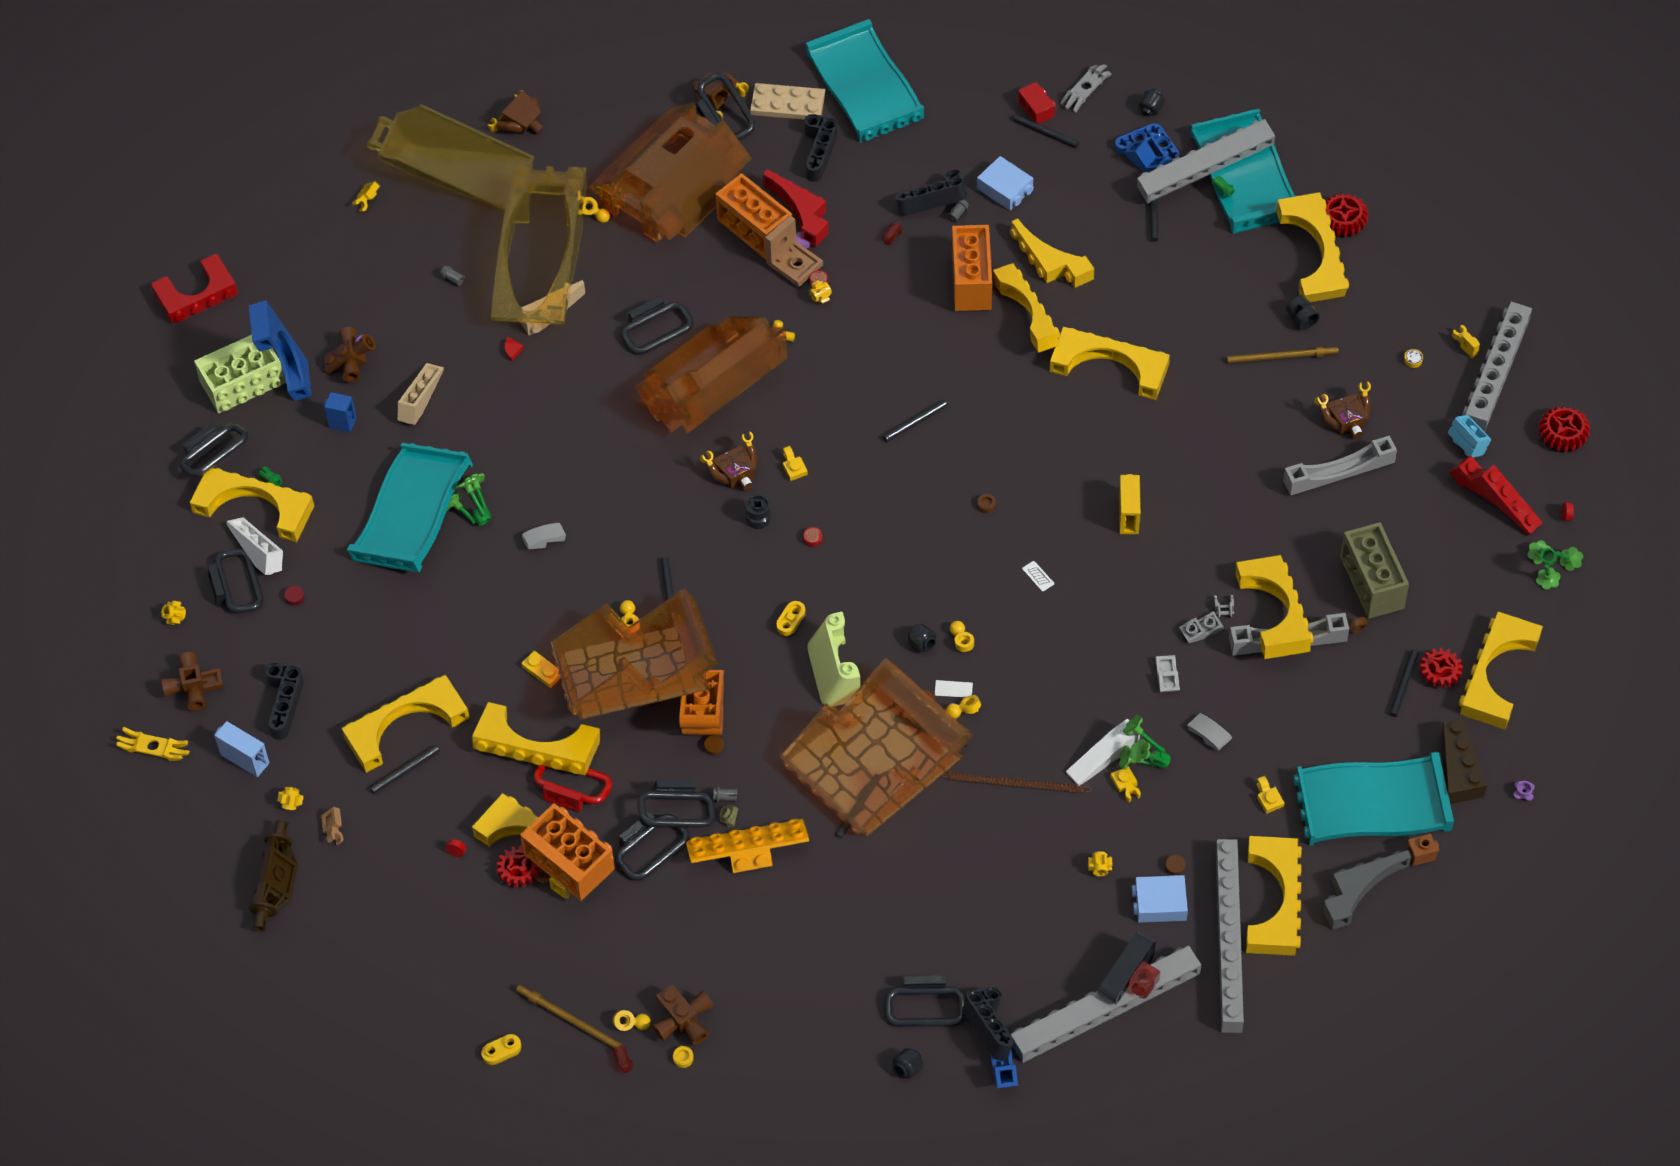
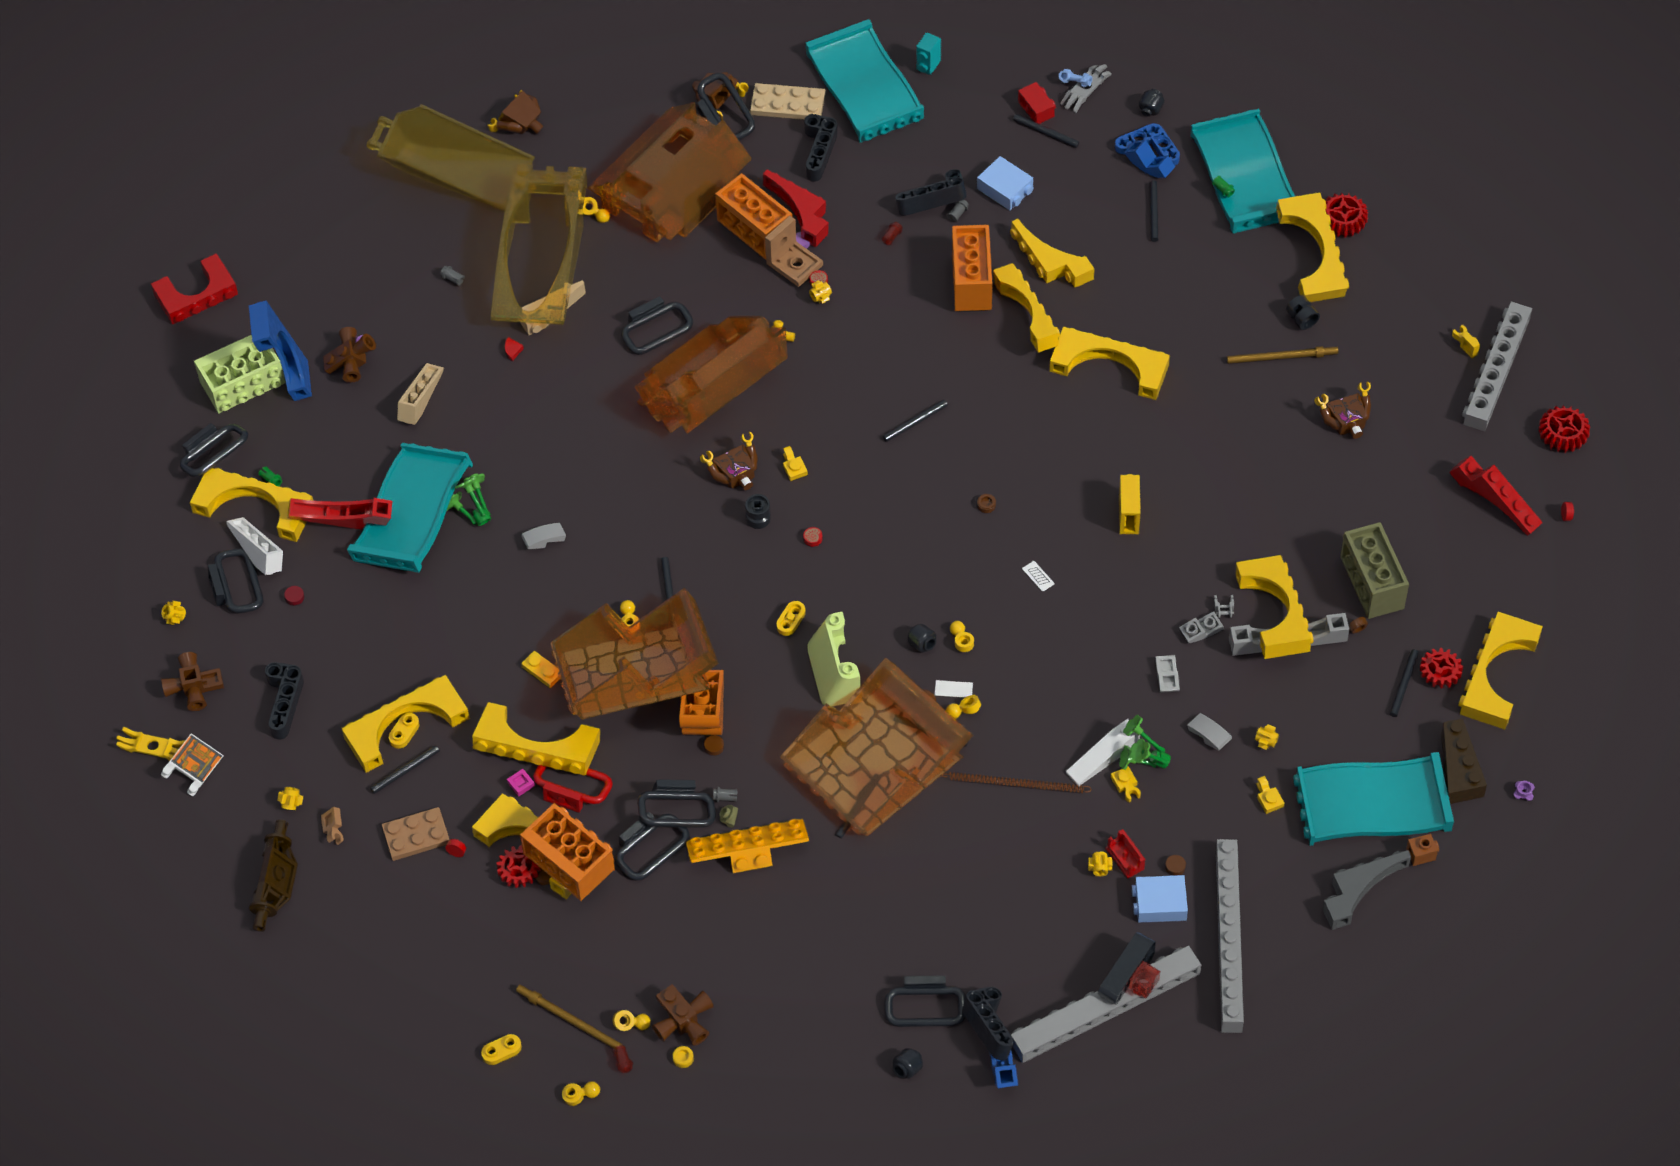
(195, 761): none -> flag
(241, 749): light blue brick -> none
(340, 412): blue brick -> none
(344, 514): none -> red arch
(367, 193): yellow plate -> none
(404, 729): none -> yellow plate
(415, 833): none -> medium nougat plate
(520, 782): none -> dark pink plate
(590, 1090): none -> yellow plate
(928, 53): none -> teal brick
(1067, 75): none -> light blue bar
(1125, 854): none -> red hinge
(1205, 160): light grey brick -> none
(1266, 737): none -> yellow gear
(1281, 859): yellow arch -> none
(1306, 477): light grey arch -> none
(1413, 358): tile -> none
(1469, 436): medium azure brick -> none
(1543, 553): bright green plant -> none

